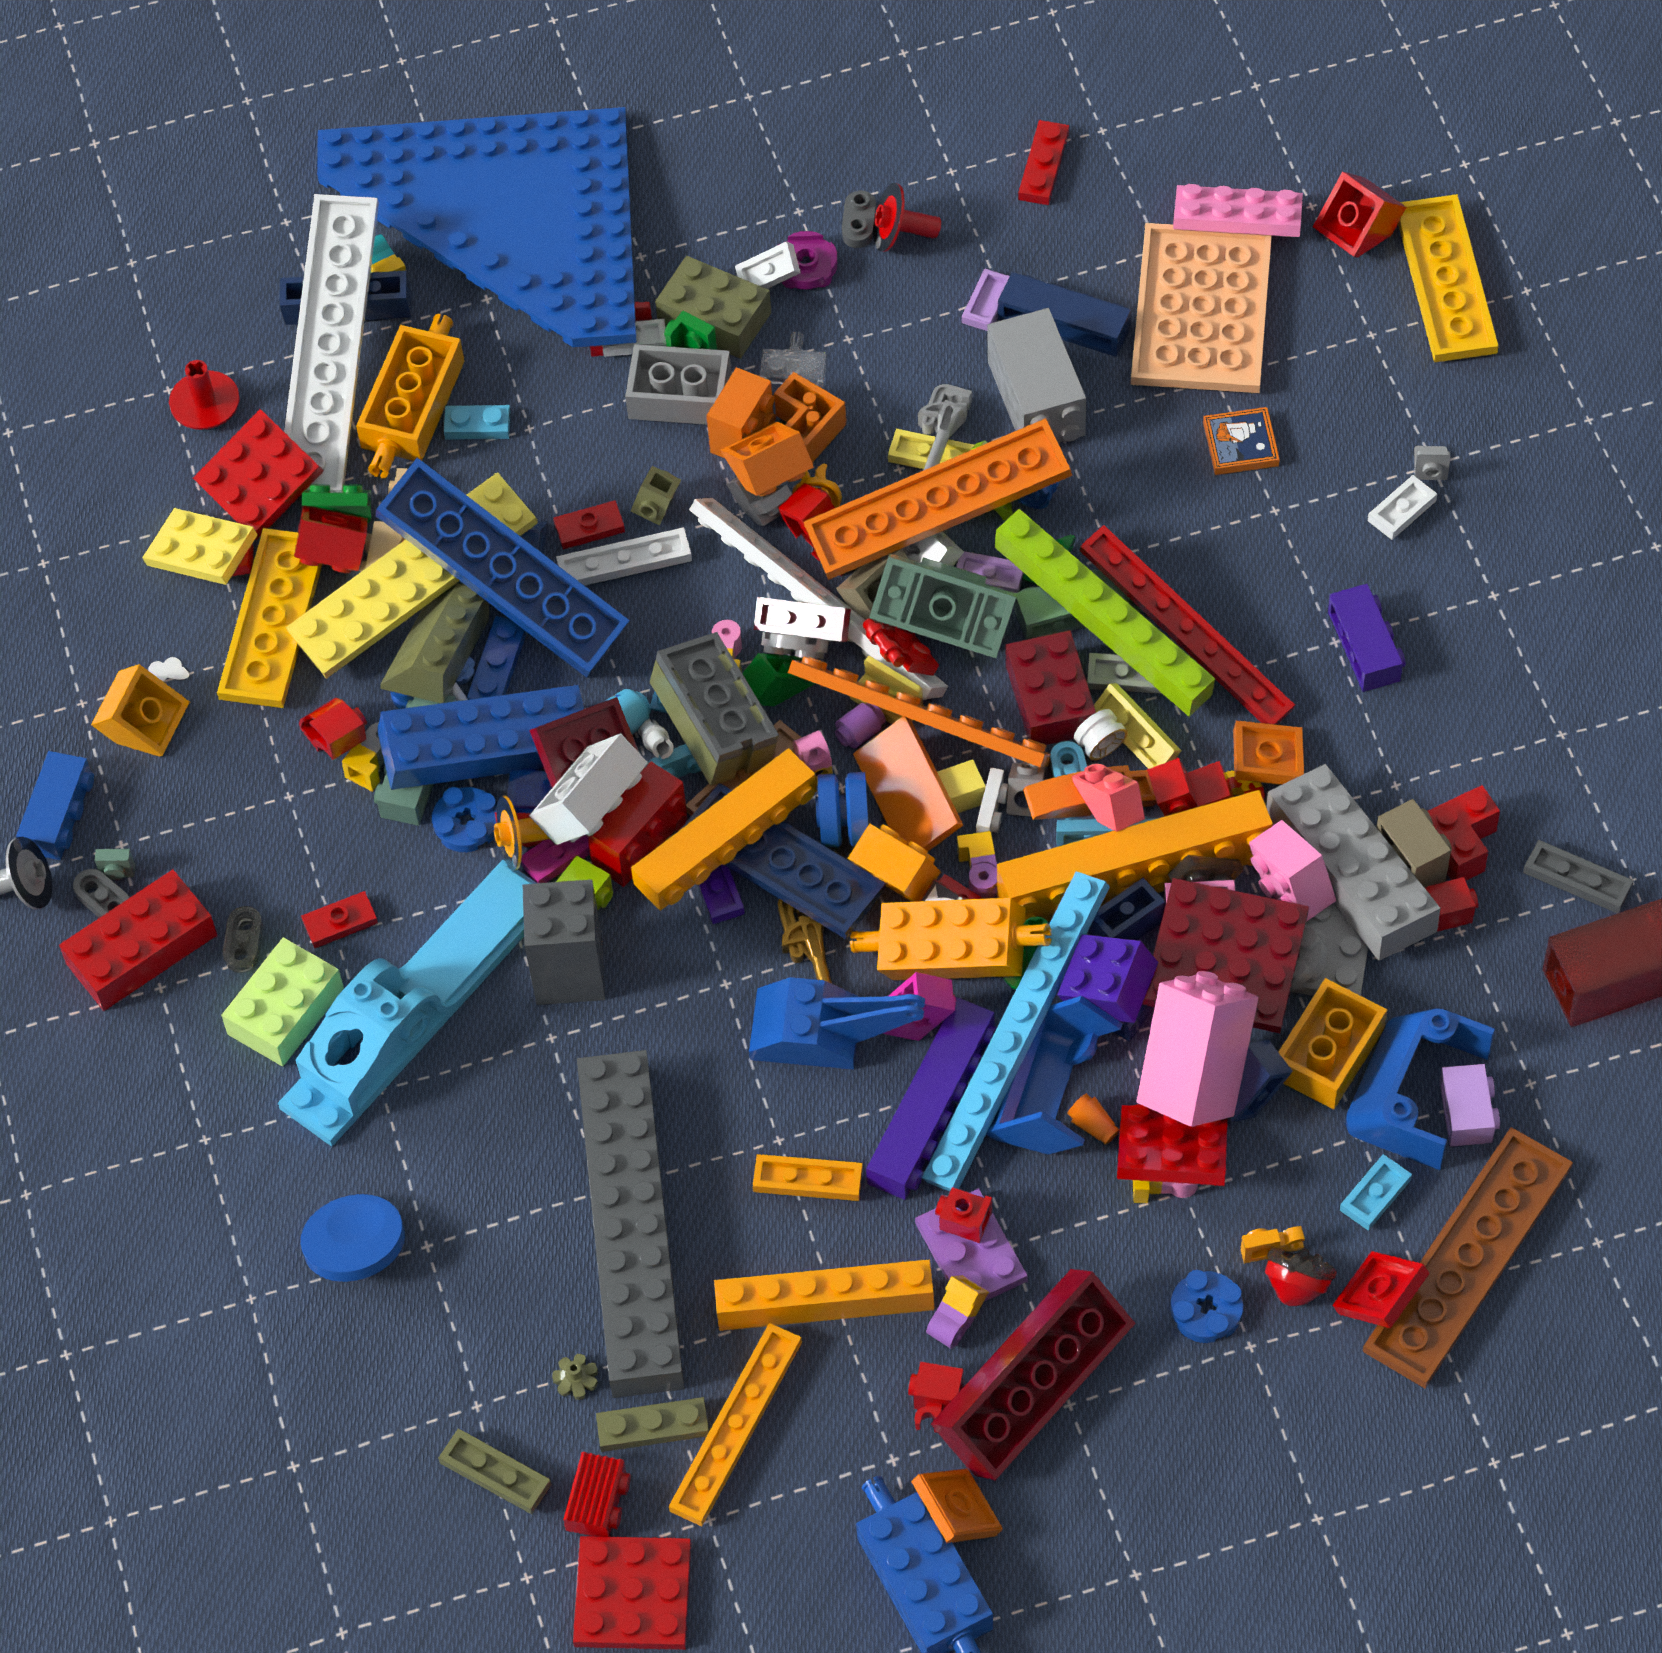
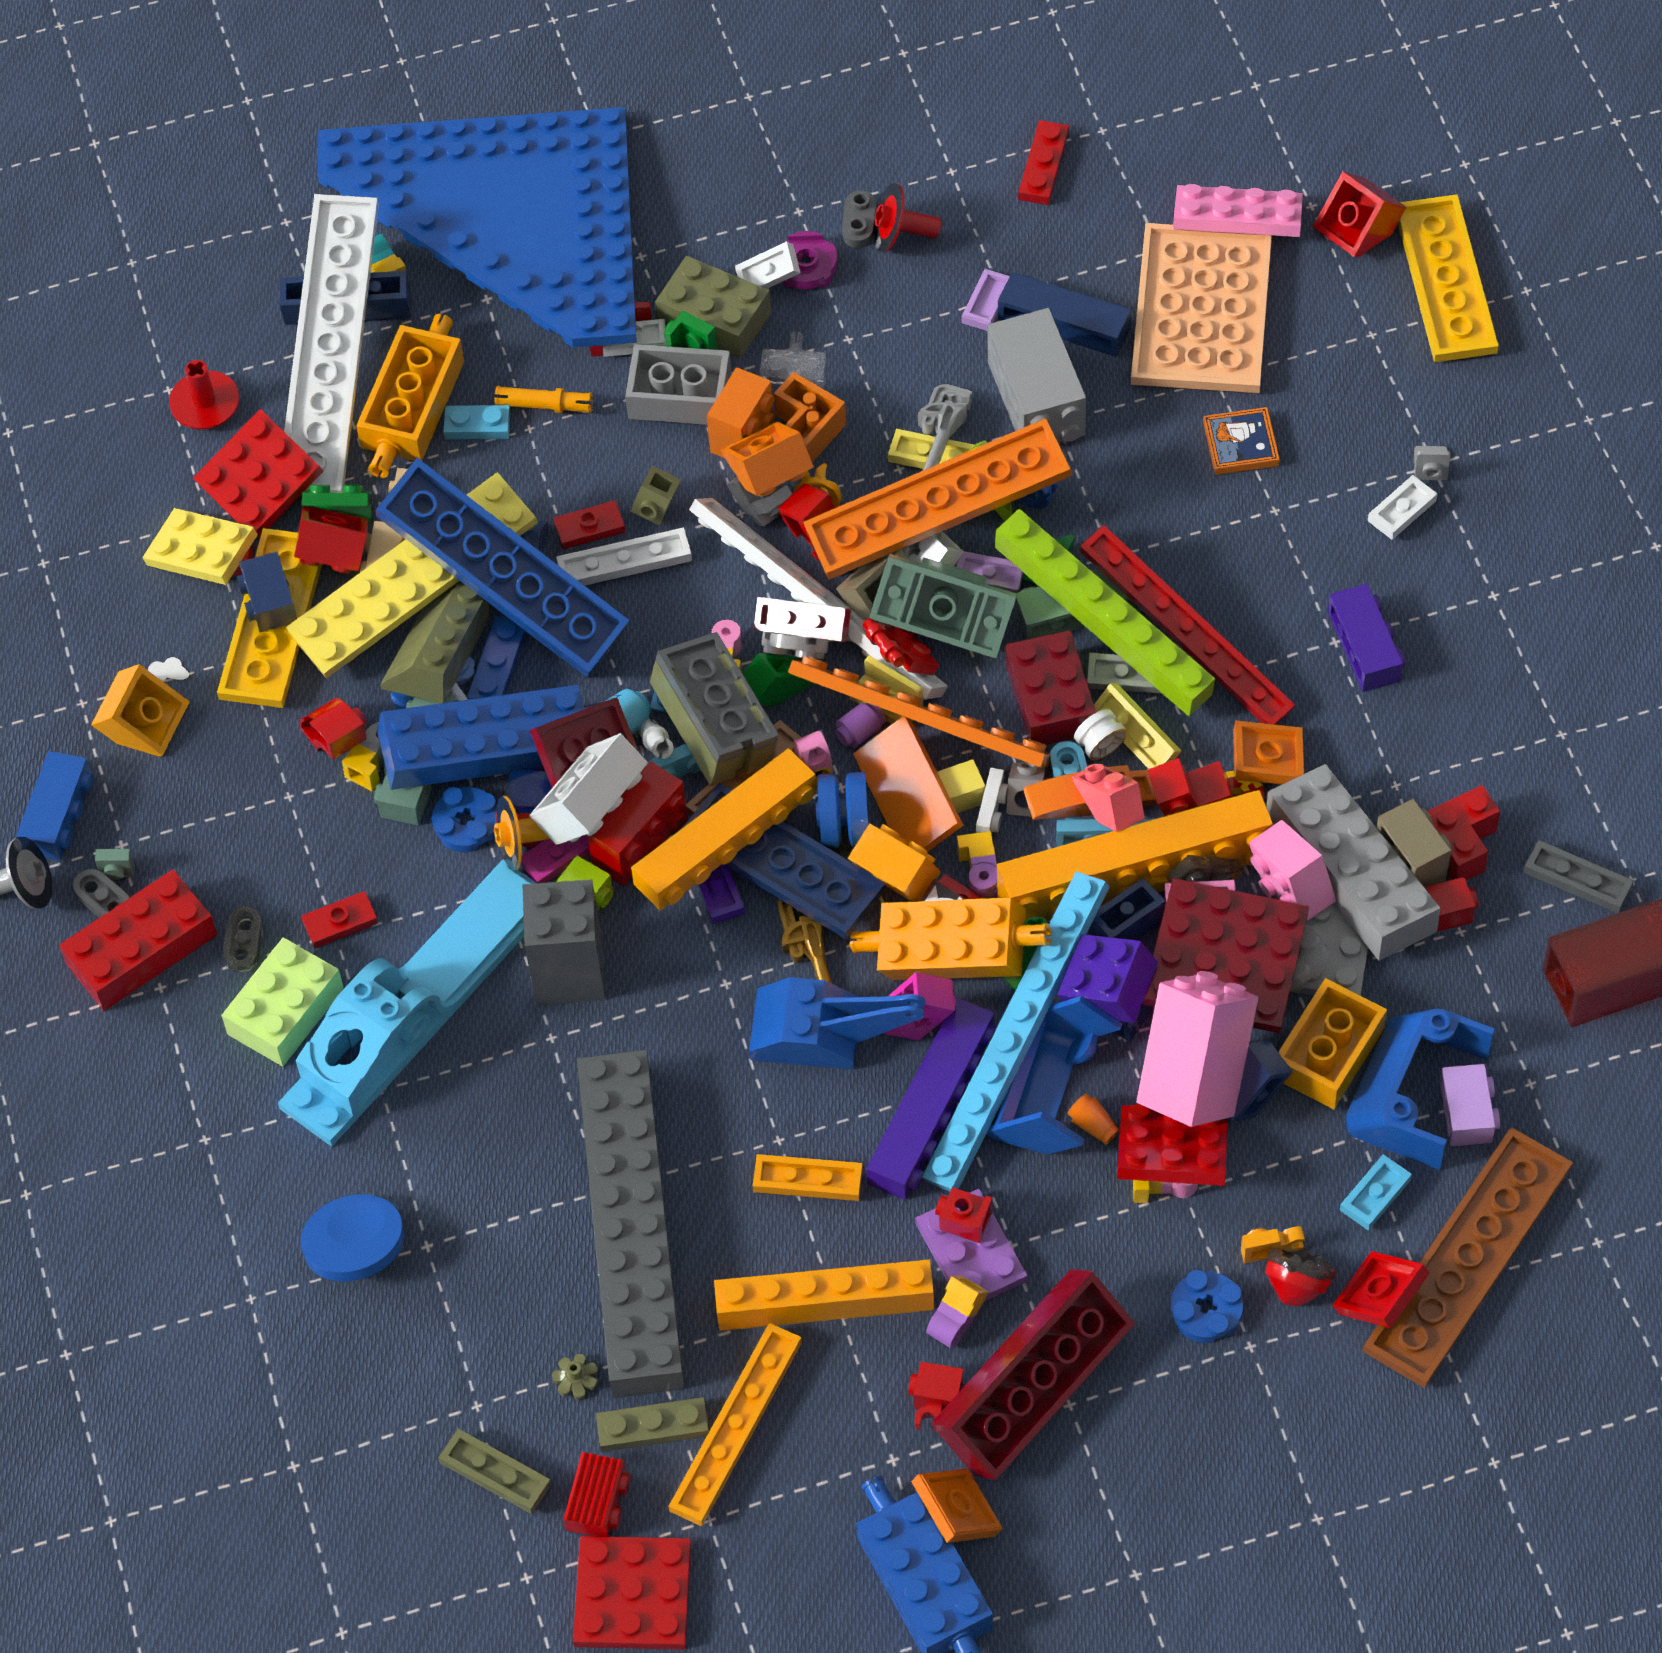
(268, 592): none -> dark blue brick
(544, 399): none -> light orange pin

